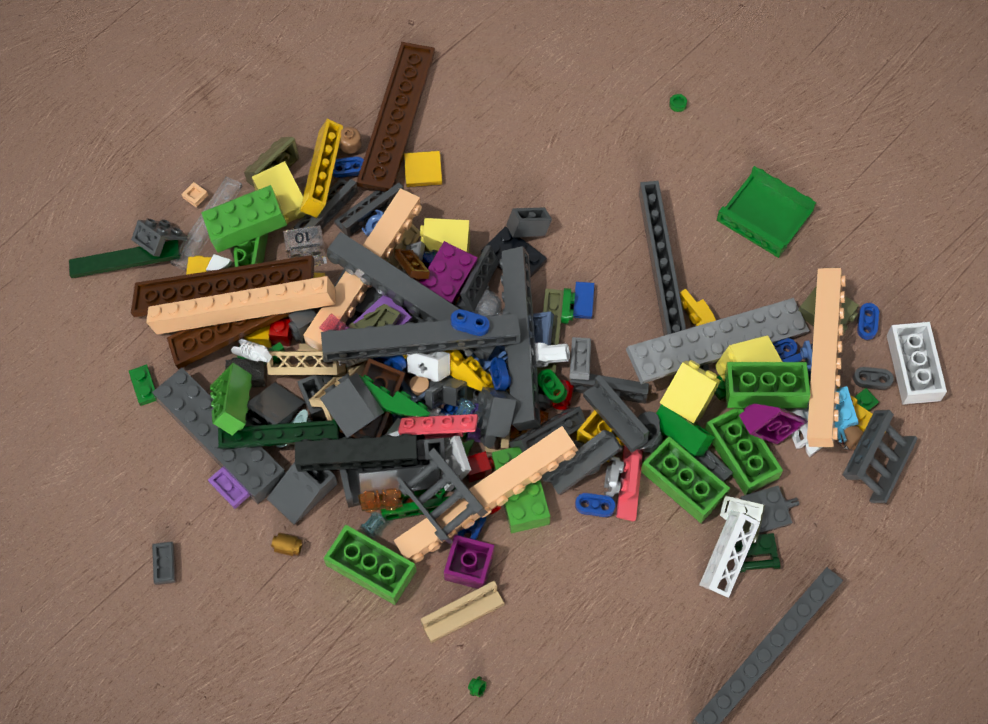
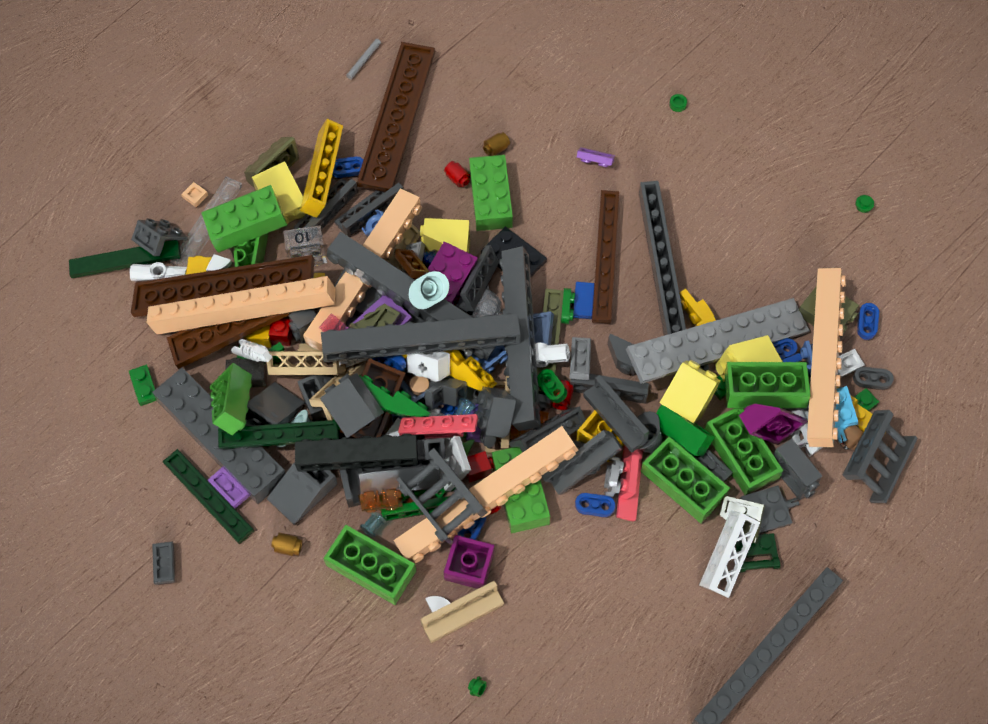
(142, 272): none -> white piece
(208, 496): none -> dark green tile
(350, 140): medium nougat head -> none
(363, 59): none -> light grey bar
(423, 169): yellow tile -> none
(428, 290): none -> light aqua piece
(436, 602): none -> white tile
(457, 174): none -> red brick
(469, 322): blue plate -> none
(490, 192): none -> bright green brick
(496, 144): none -> pearl gold brick
(499, 374): blue plate -> none
(528, 222): dark grey brick -> none
(589, 155): none -> medium lavender plate
(605, 257): none -> reddish brown plate
(619, 354): none -> dark grey slope
(767, 212): green panel -> none
(798, 470): none -> dark grey window
(850, 362): none -> white plate
(864, 203): none -> green plate
(916, 363): white brick -> none

